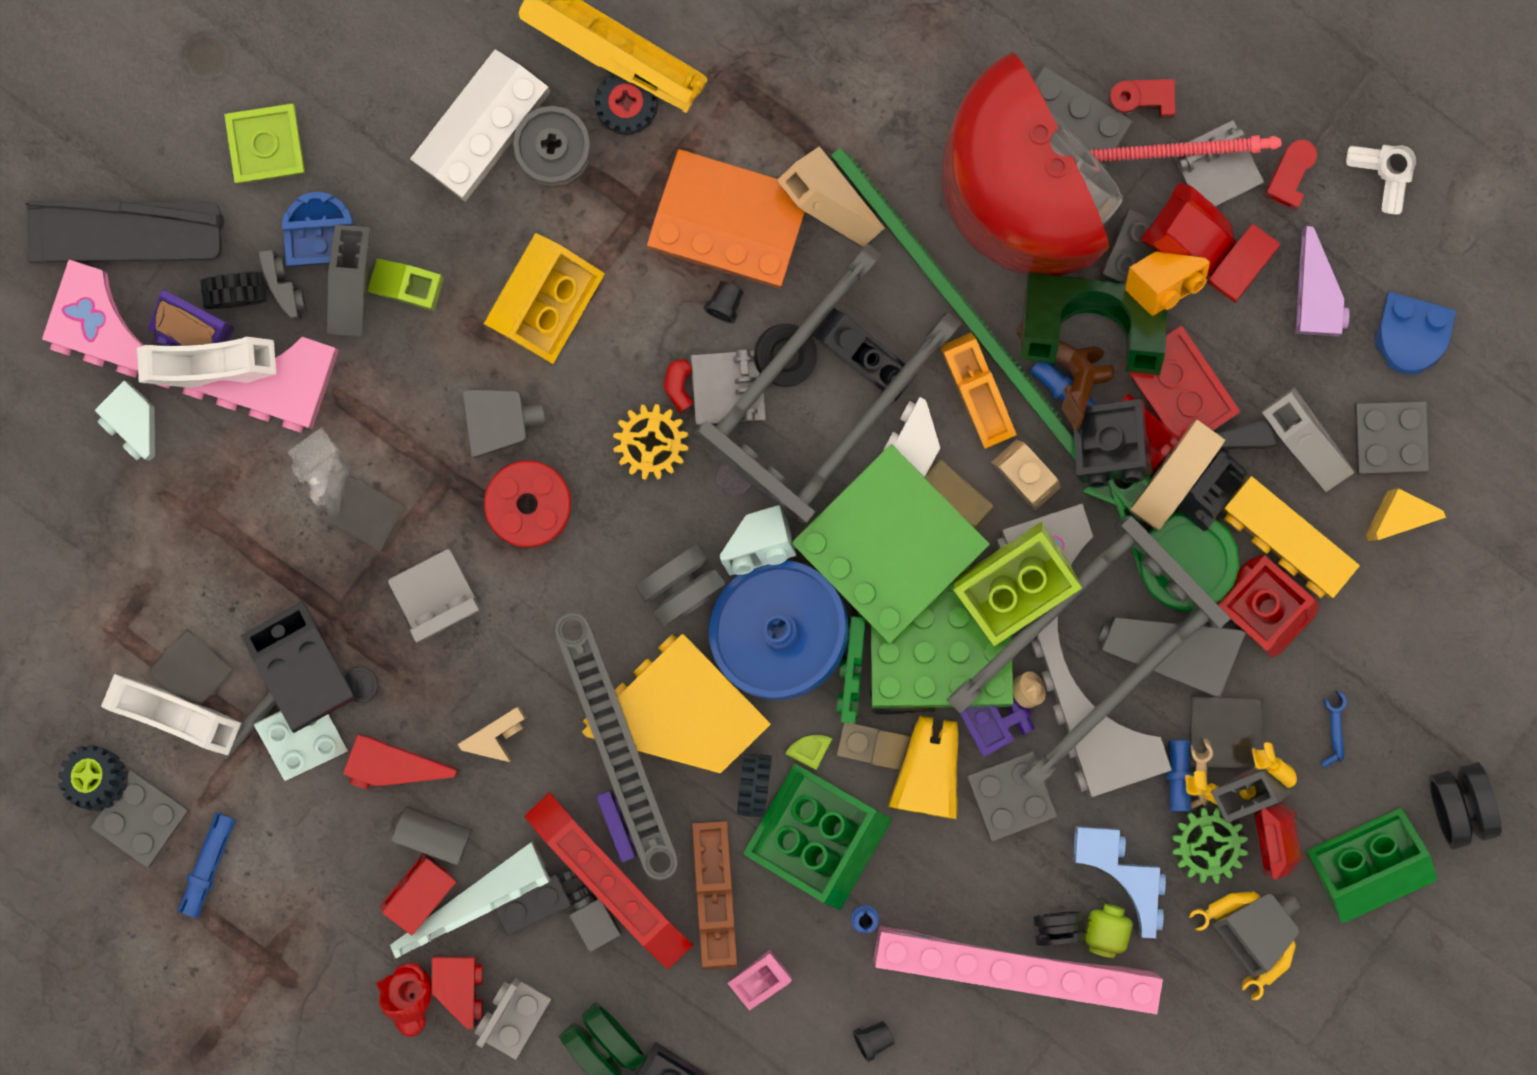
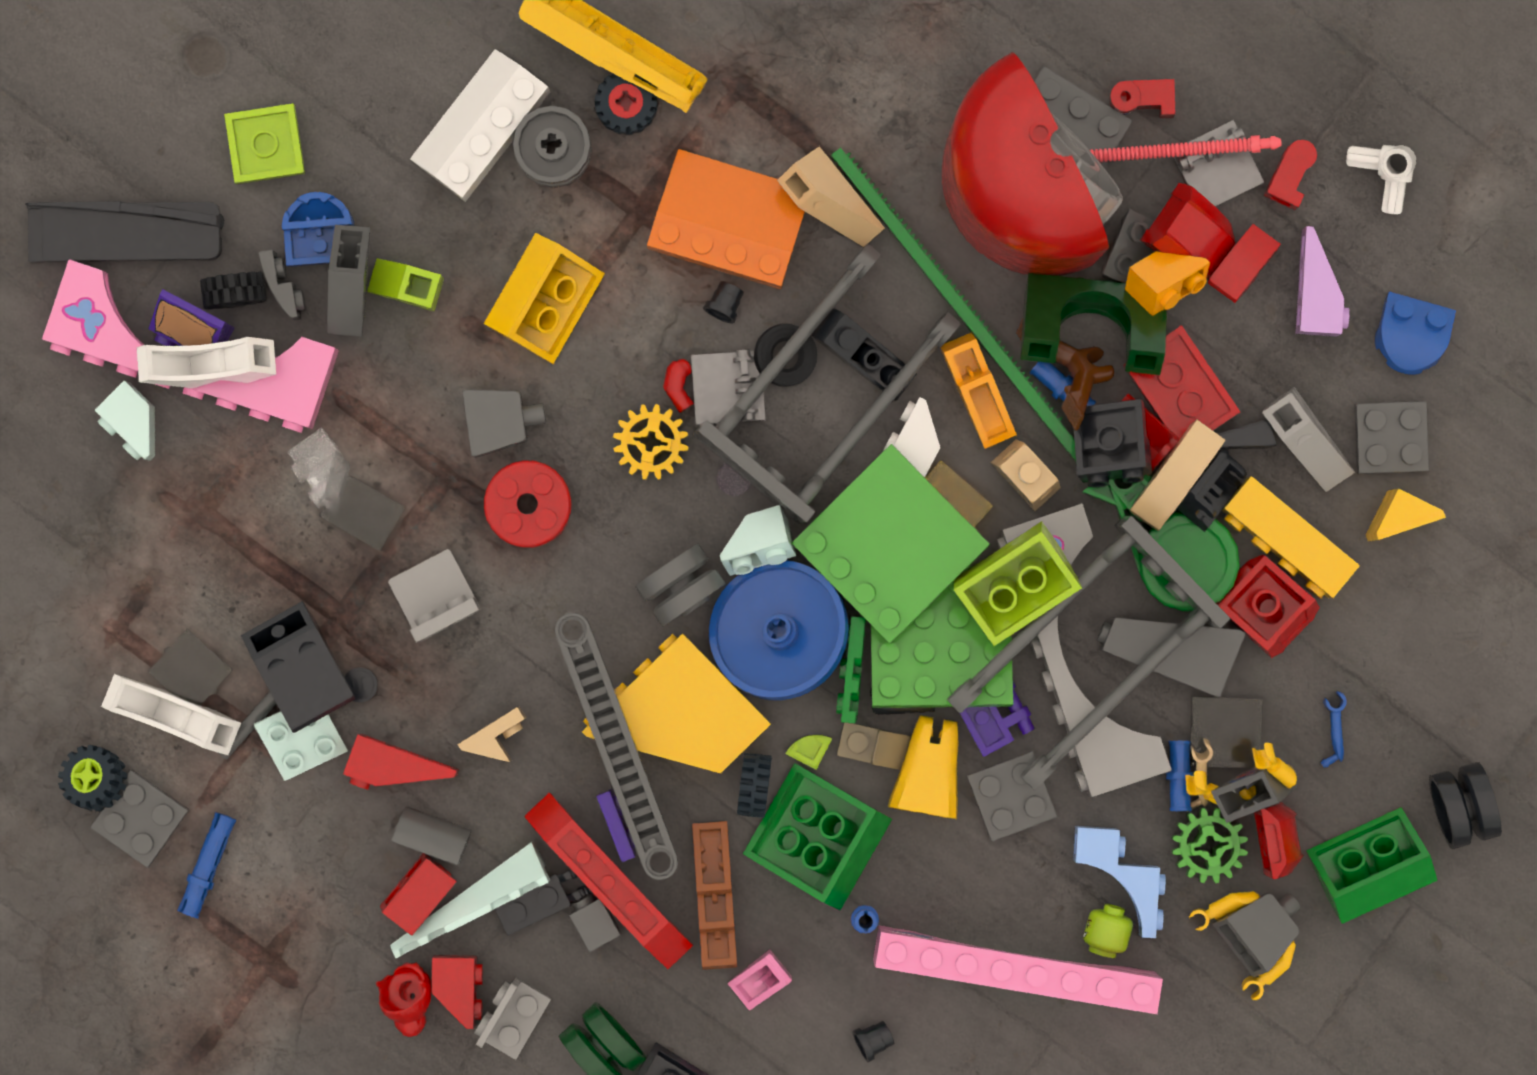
(1029, 689): tan tile -> none
(1059, 923): black wheel -> none

